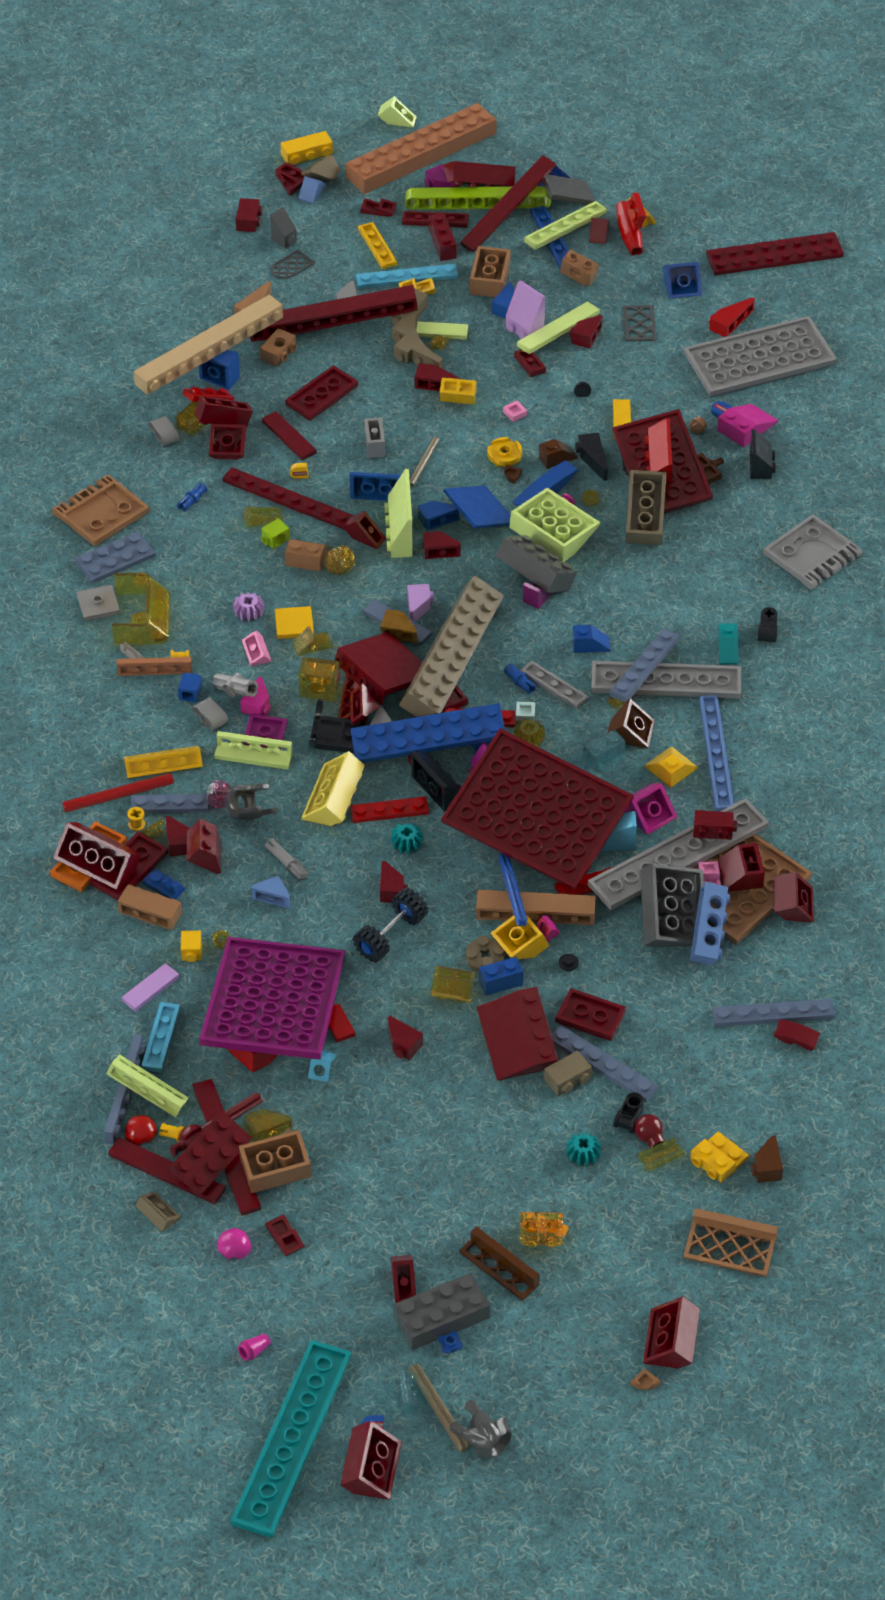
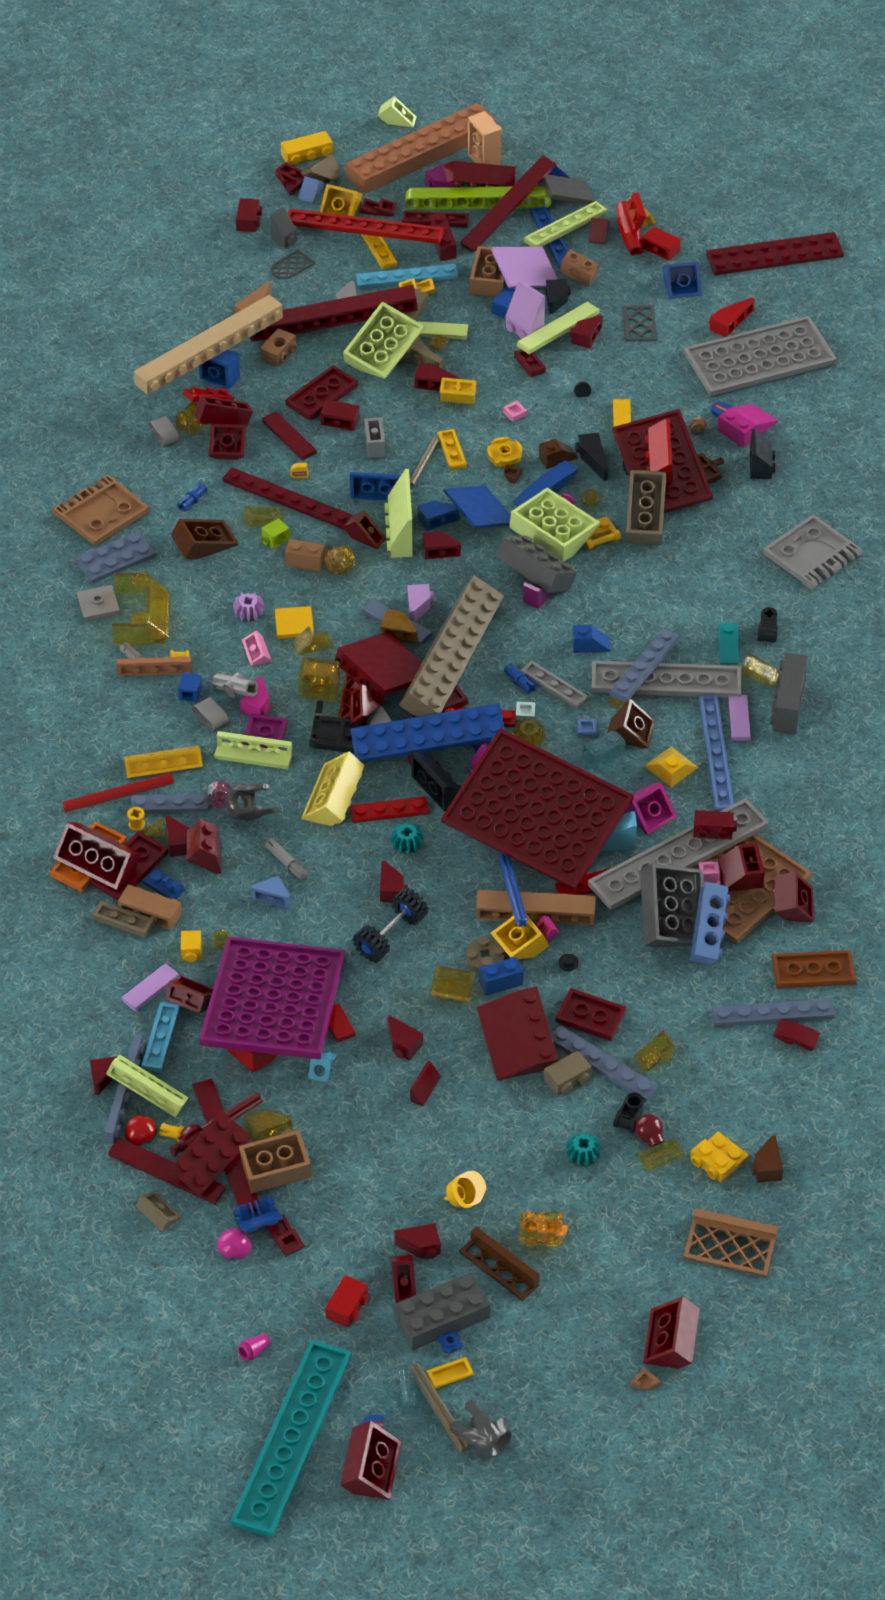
(98, 1070): none -> dark red slope
(123, 919): none -> dark tan plate
(189, 994): none -> dark red hinge
(202, 537): none -> reddish brown slope
(266, 1216): none -> blue hinge
(340, 201): none -> yellow slope
(340, 415): none -> dark red brick
(347, 1301): none -> red brick
(366, 226): none -> red plate
(382, 341): none -> yellowish green slope
(419, 1240): none -> dark red slope
(424, 1084): none -> dark red slope
(450, 1373): none -> yellow tile
(452, 449): none -> yellow tile
(466, 1190): none -> yellow piece
(484, 139): none -> light nougat brick
(524, 264): none -> lavender piece
(557, 294): none -> black slope
(586, 727): none -> medium blue tile
(605, 528): none -> yellow plate
(656, 1050): none -> clear yellow slope
(661, 243): none -> red brick
(739, 718): none -> lavender tile
(760, 670): none -> clear yellow plate
(789, 693): none -> dark grey brick
(813, 969): none -> dark orange tile

